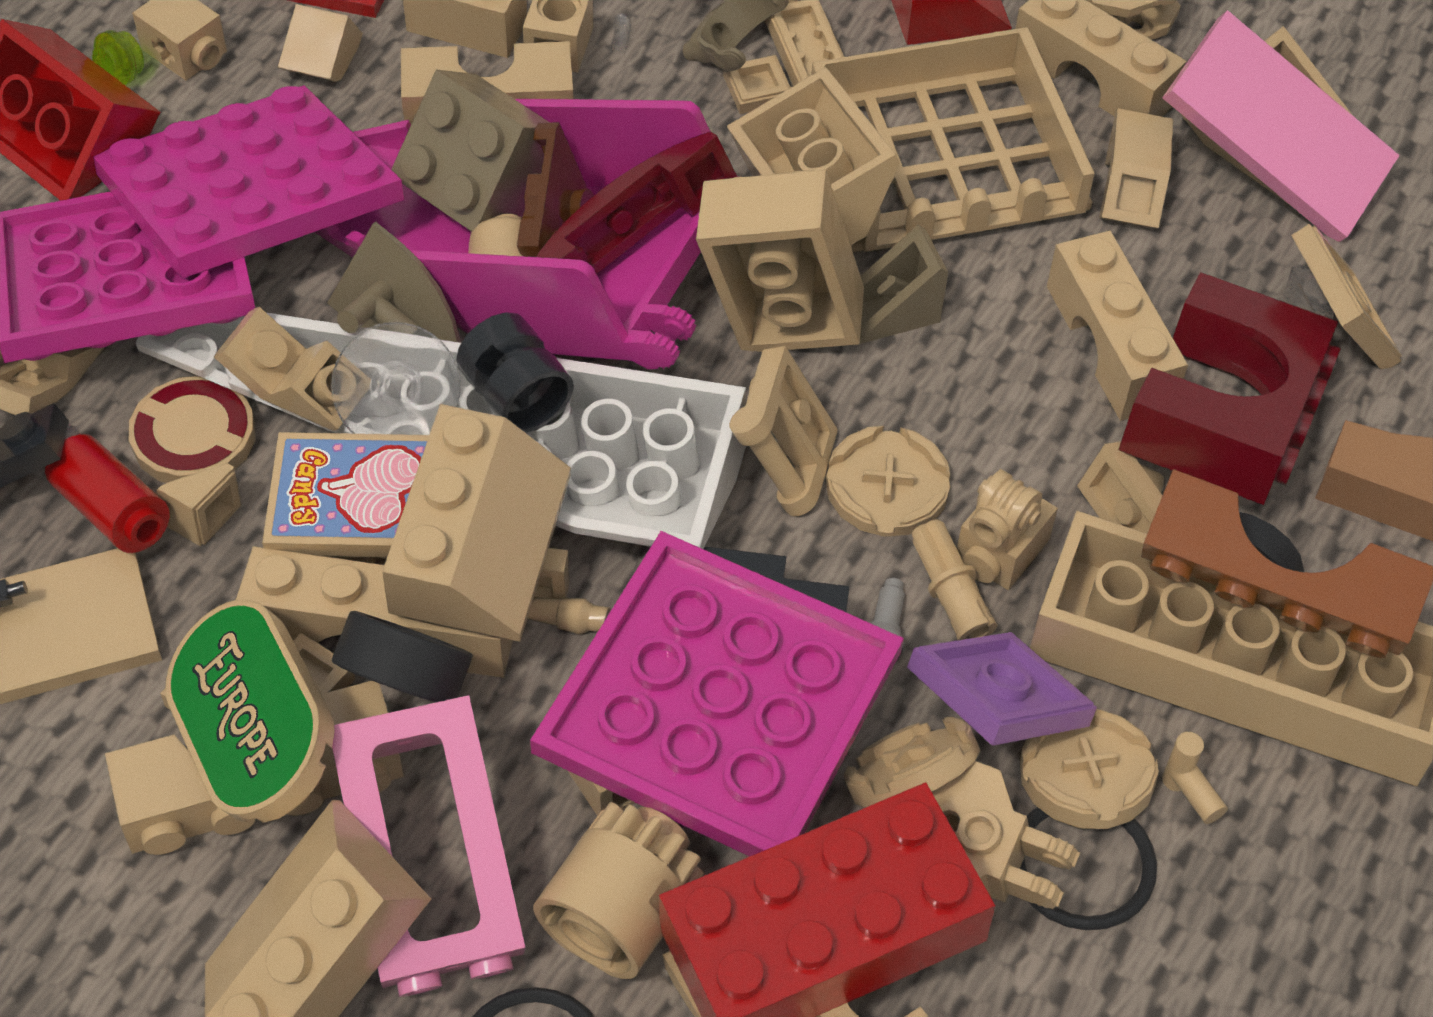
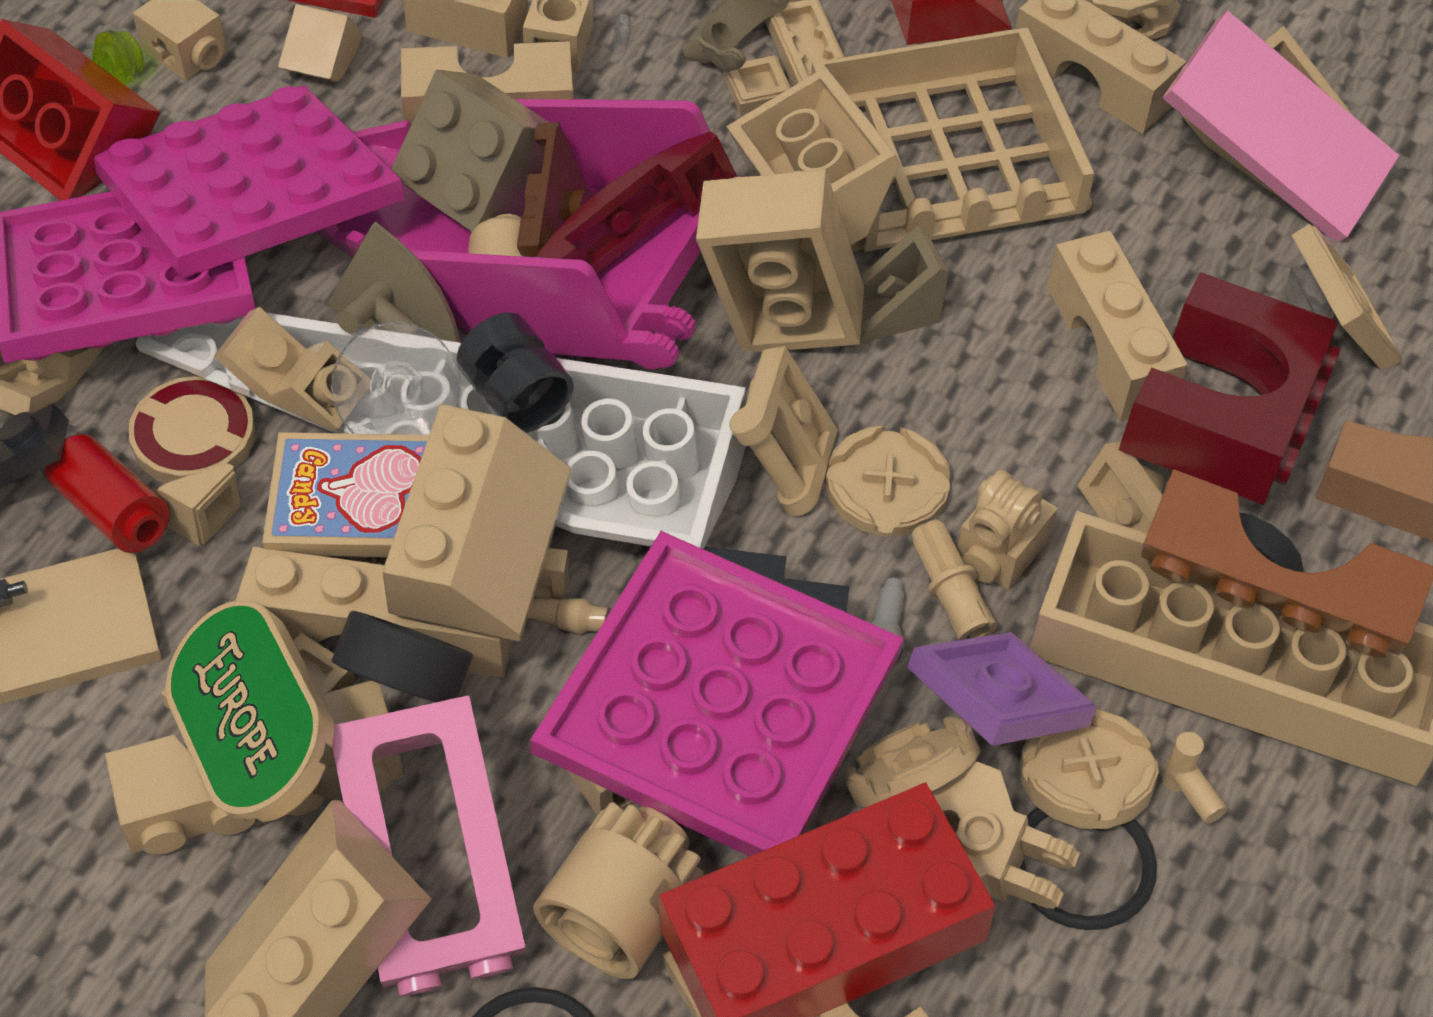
(1138, 168): tan slope -> none

